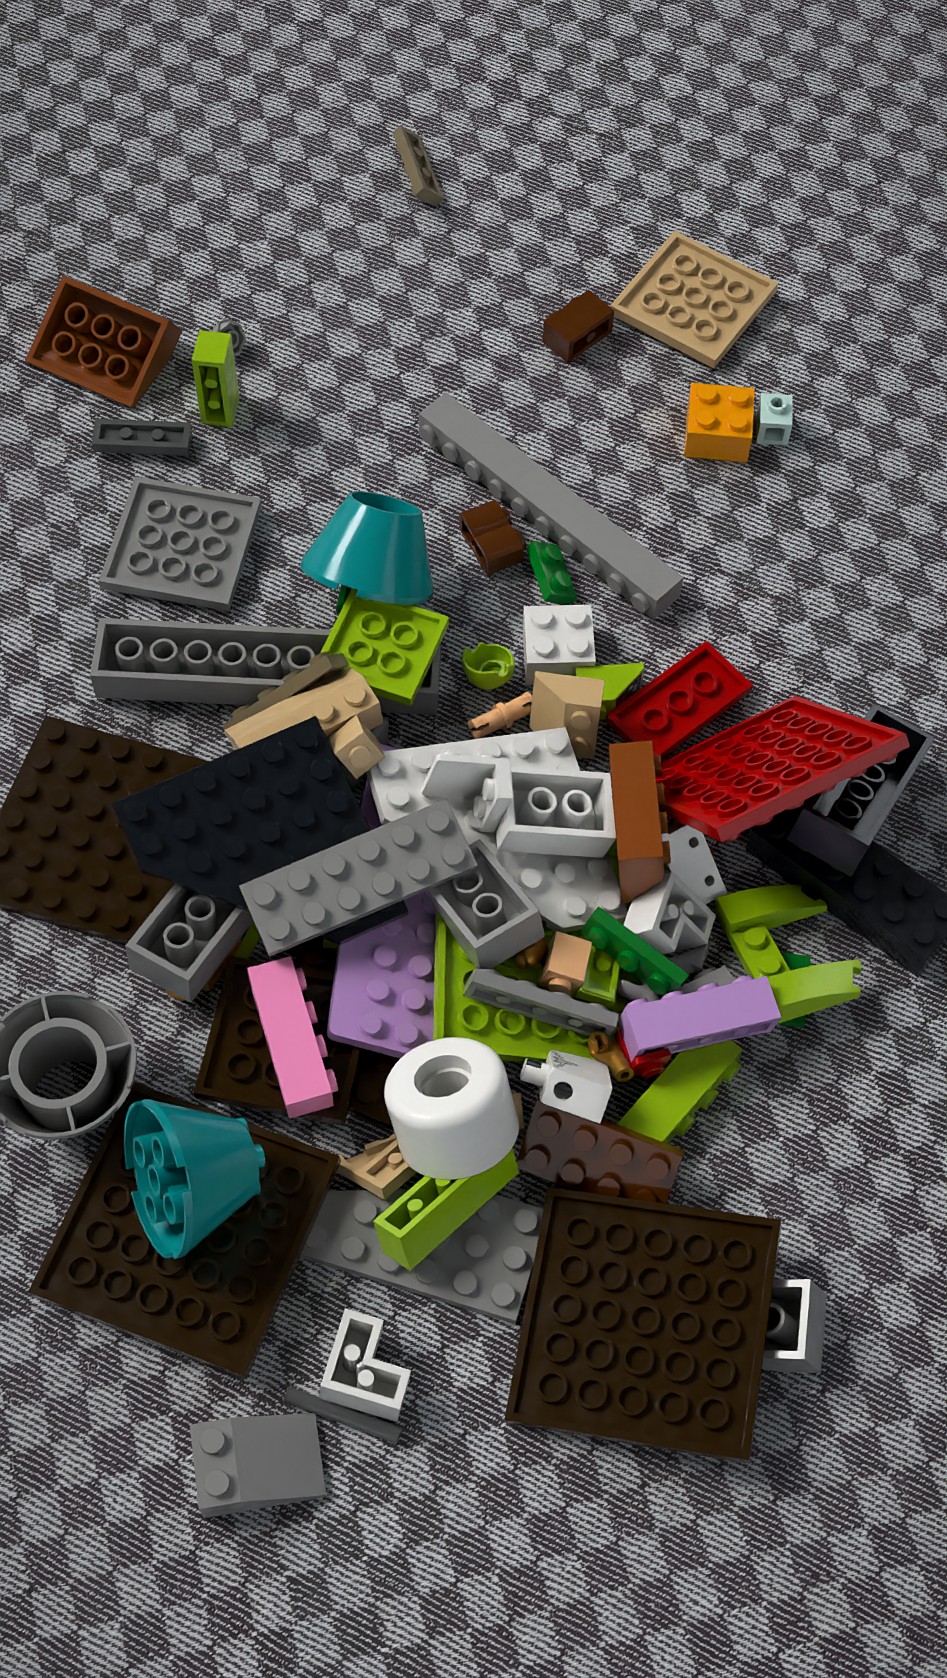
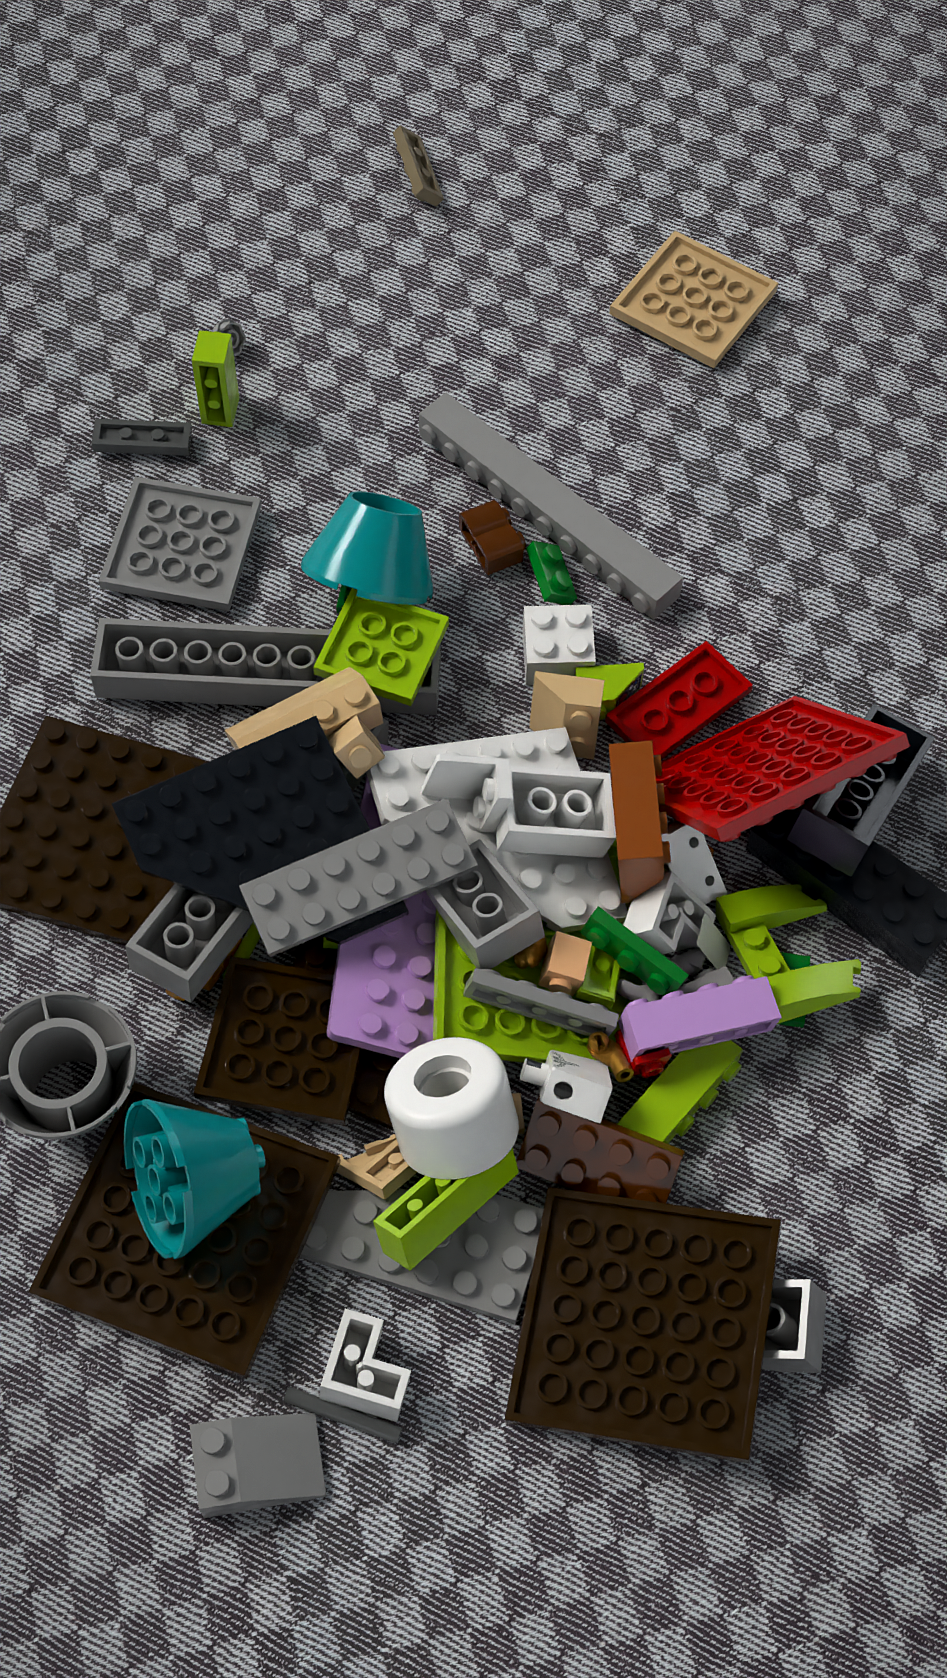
(102, 342): dark orange slope -> none
(291, 1037): bright pink brick -> none
(320, 668): dark tan plate -> none
(488, 665): lime hair -> none
(501, 716): light nougat pin -> none
(578, 326): reddish brown brick -> none
(713, 943): none -> white sticker
(719, 422): light orange brick -> none
(774, 419): light aqua brick -> none

